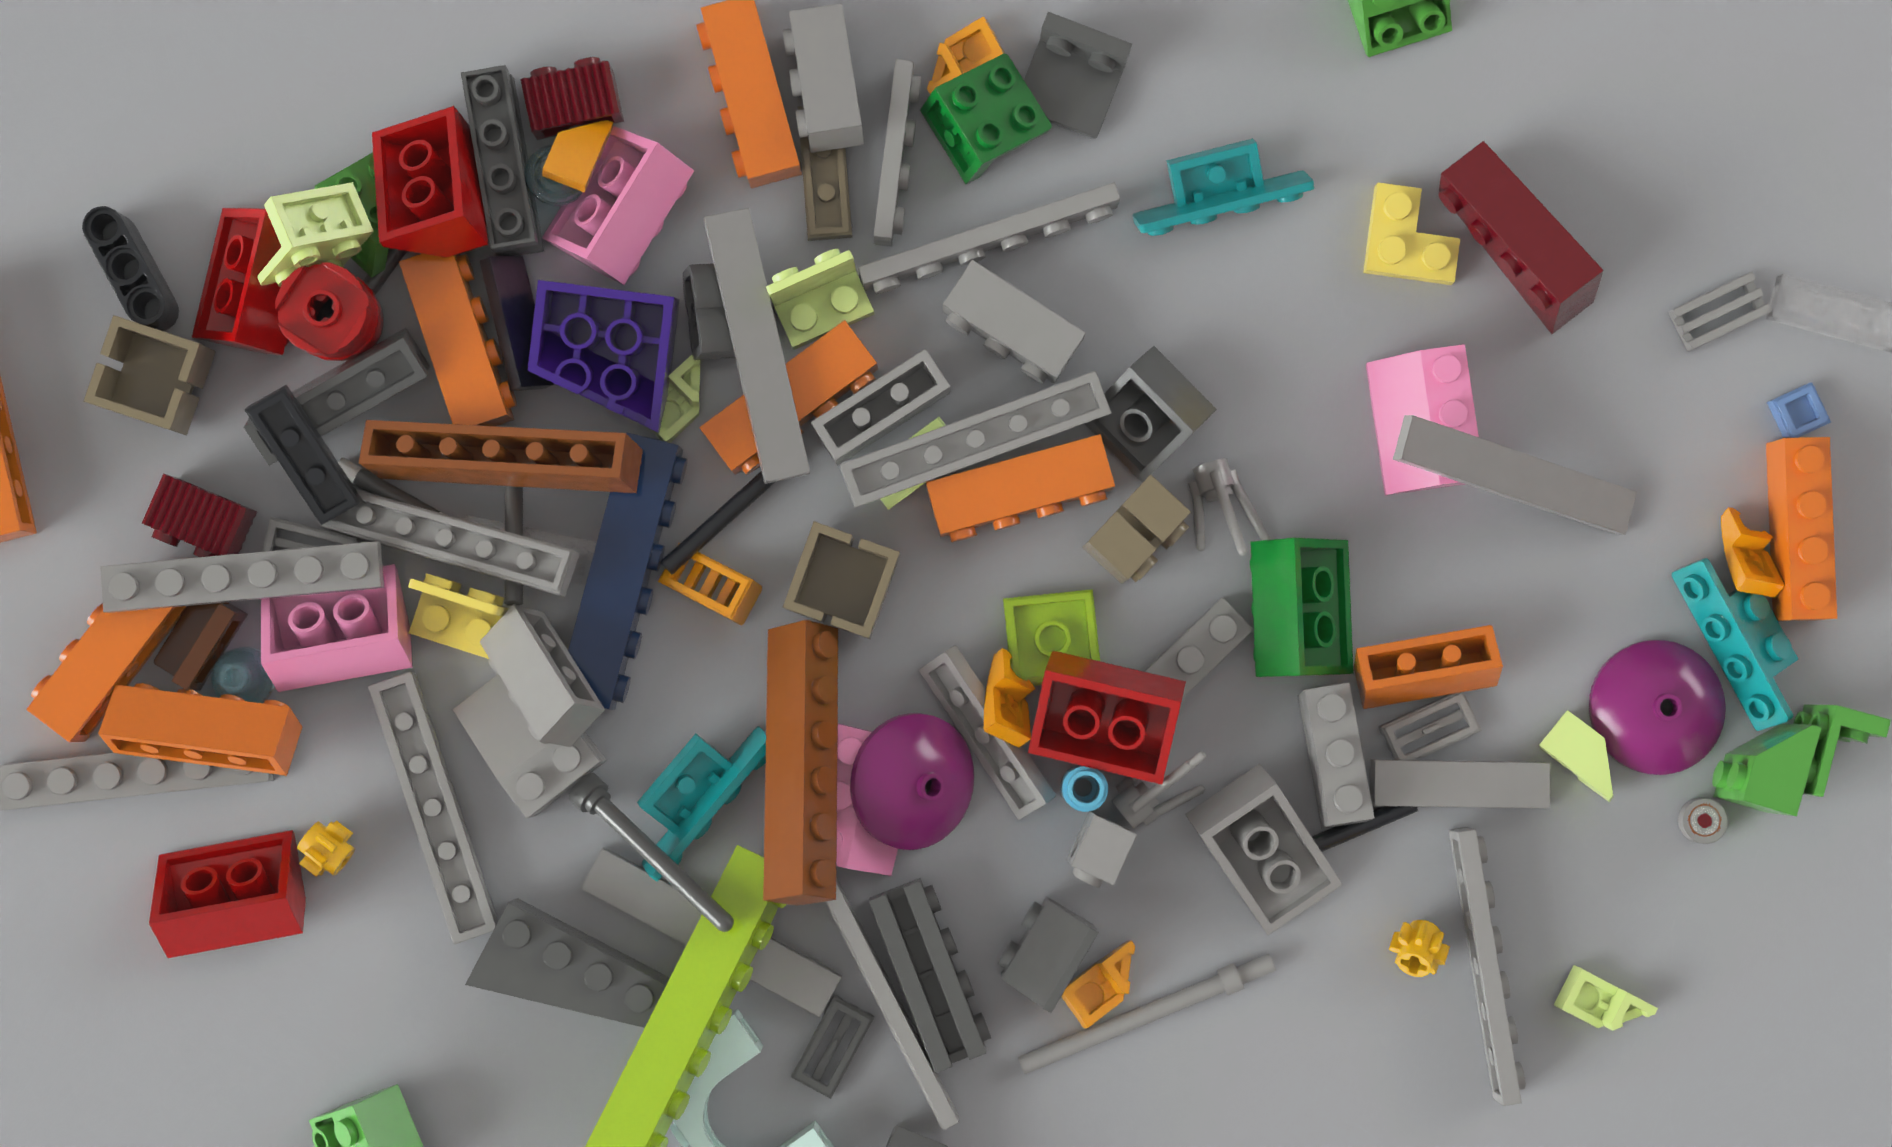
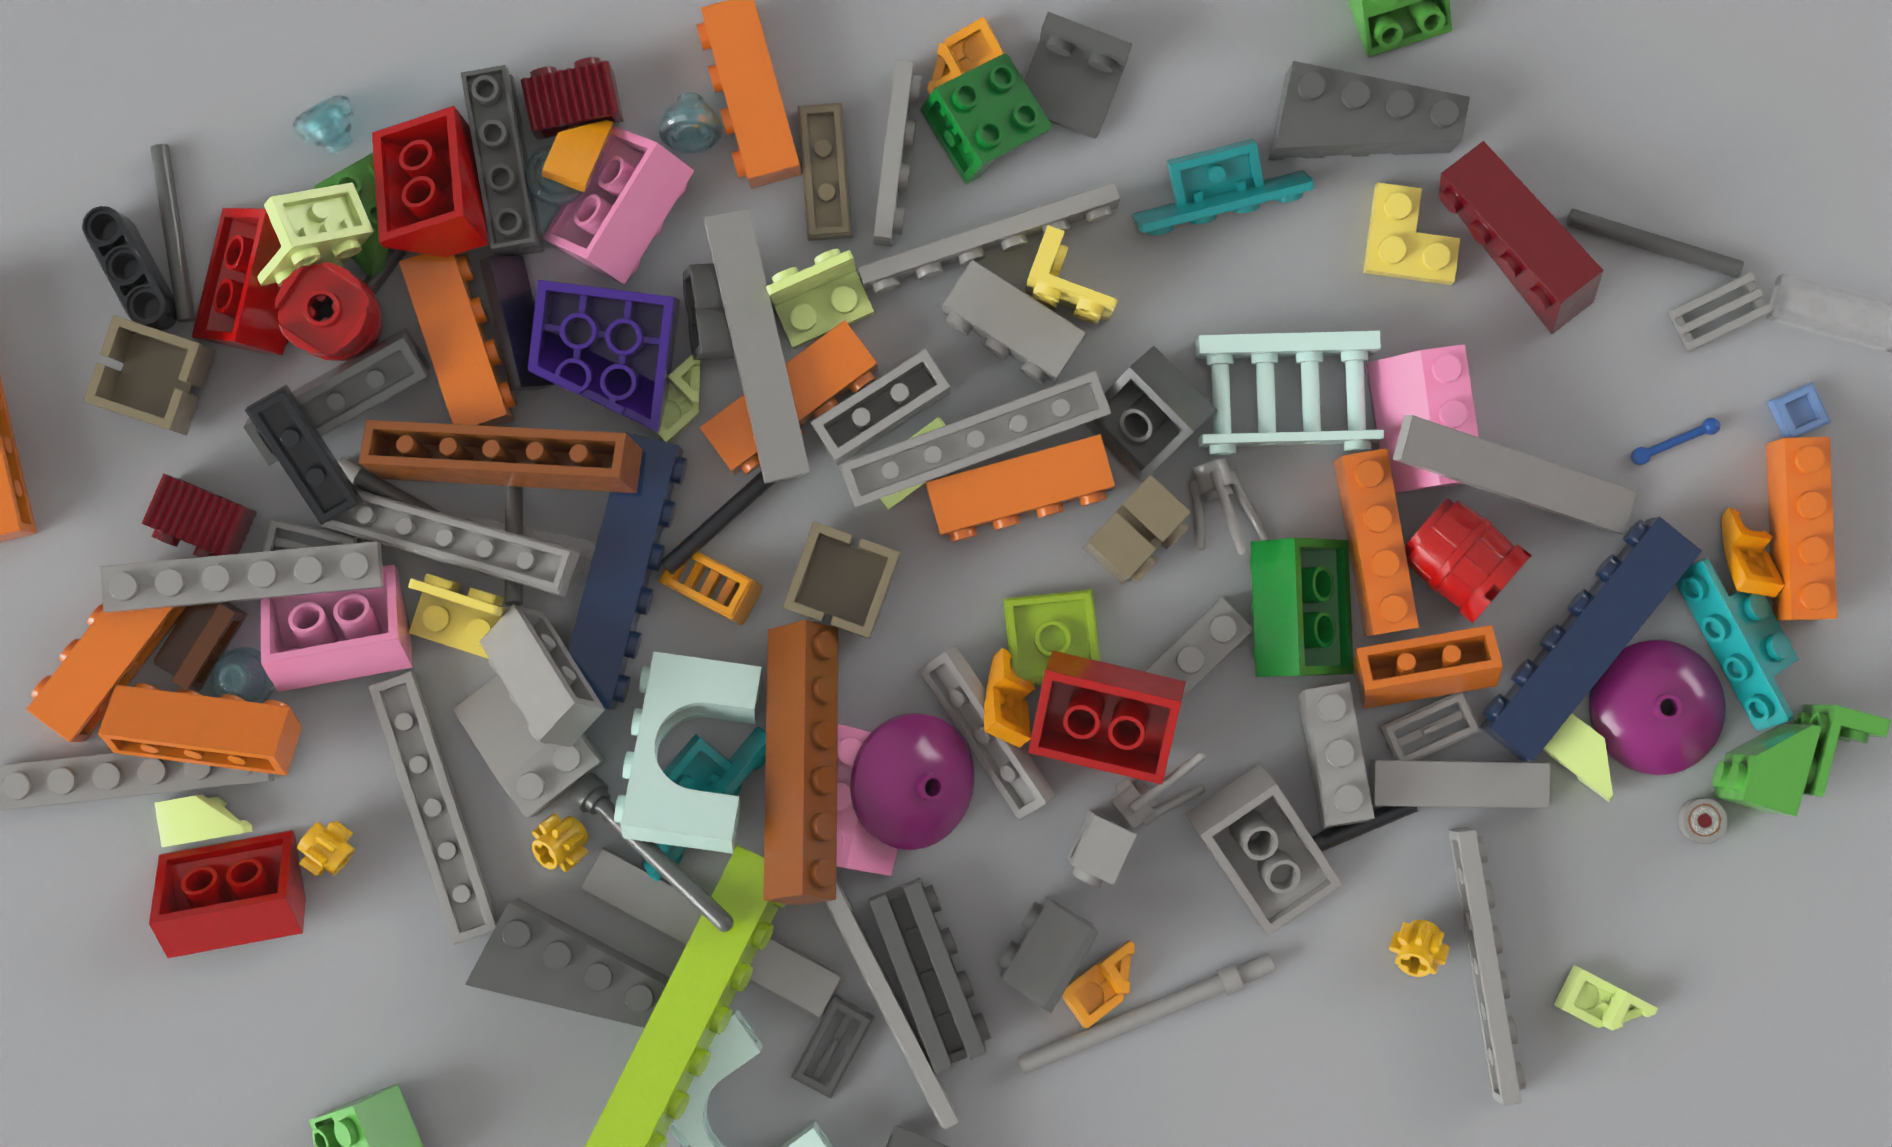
(172, 233): none -> dark grey bar
(196, 820): none -> yellowish green slope
(327, 124): none -> clear light blue brick
(560, 842): none -> yellow gear
(678, 691): none -> light aqua arch
(690, 125): none -> clear light blue brick
(823, 78): light grey brick -> none
(1052, 290): none -> light yellow bracket
(1094, 798): medium azure brick -> none
(1309, 352): none -> light aqua fence
(1362, 115): none -> dark grey wedge
(1375, 542): none -> orange brick
(1464, 557): none -> red piece
(1590, 637): none -> dark blue brick
(1642, 455): none -> blue hinge
(1655, 243): none -> dark grey bar

